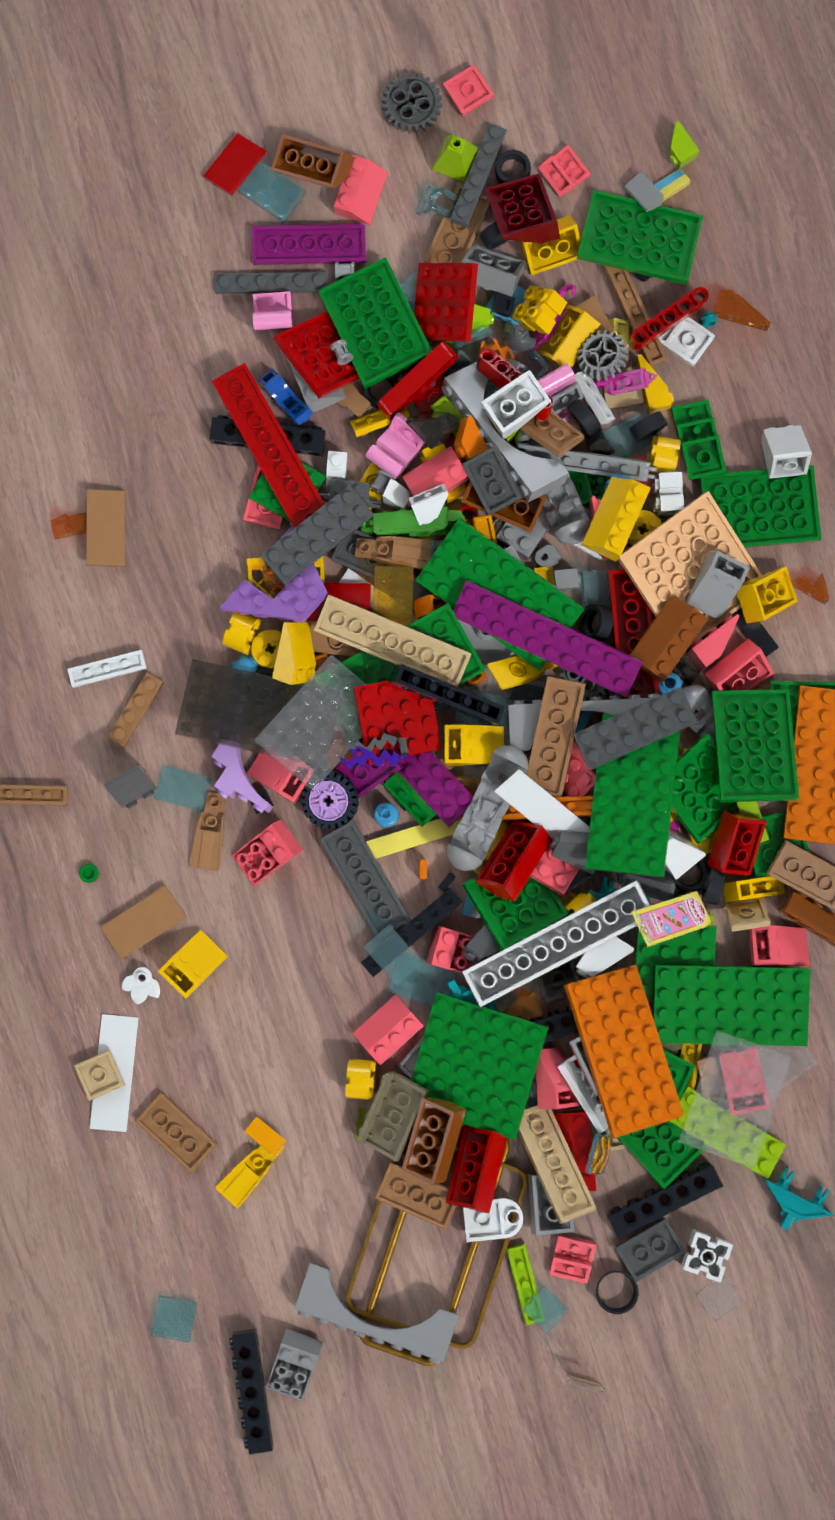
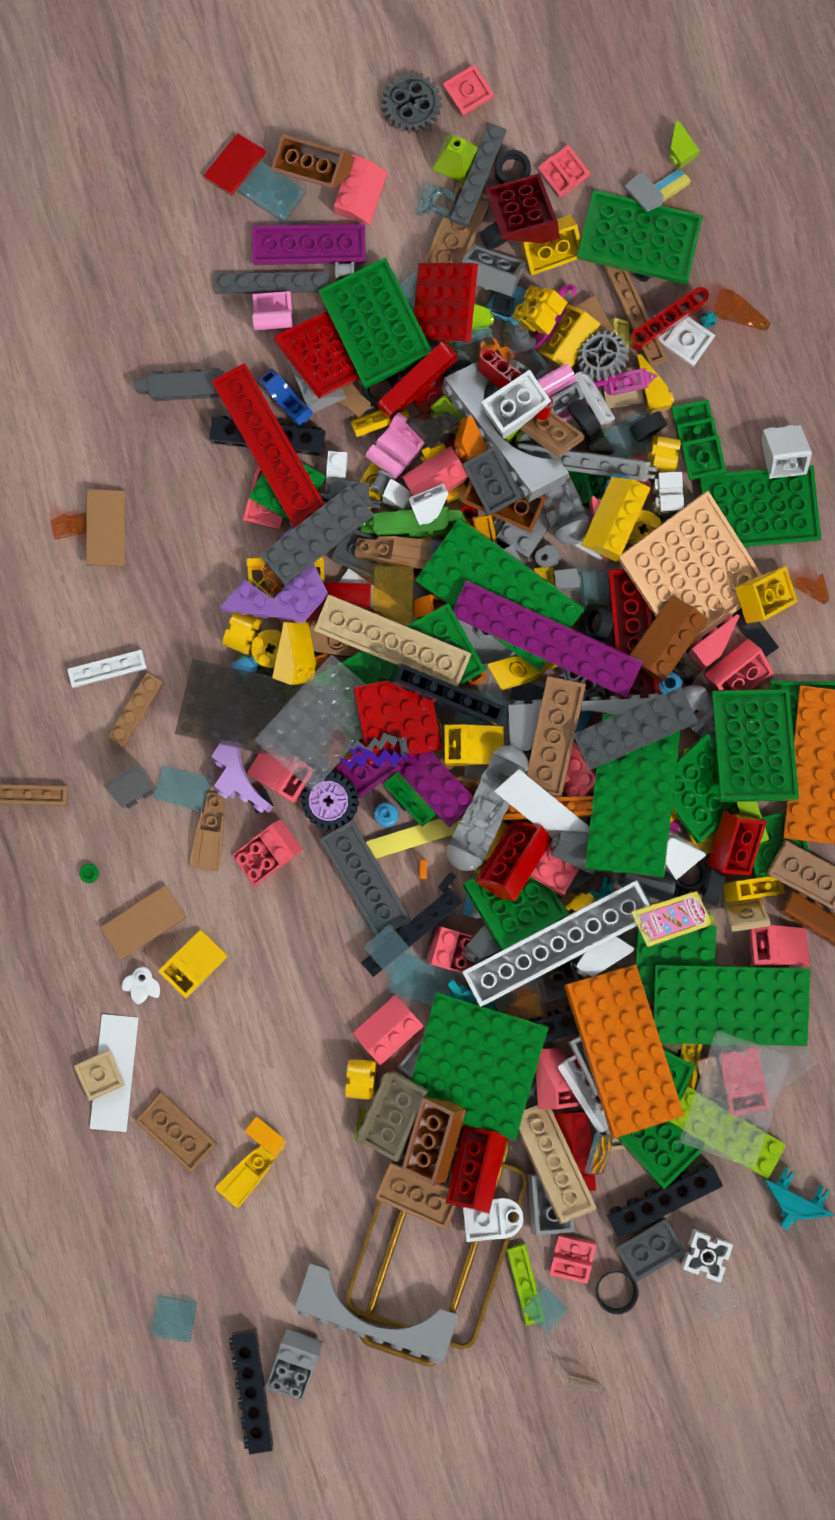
(179, 385): none -> dark grey hinge
(341, 352): light grey bush -> none
(717, 584): light grey slope -> none

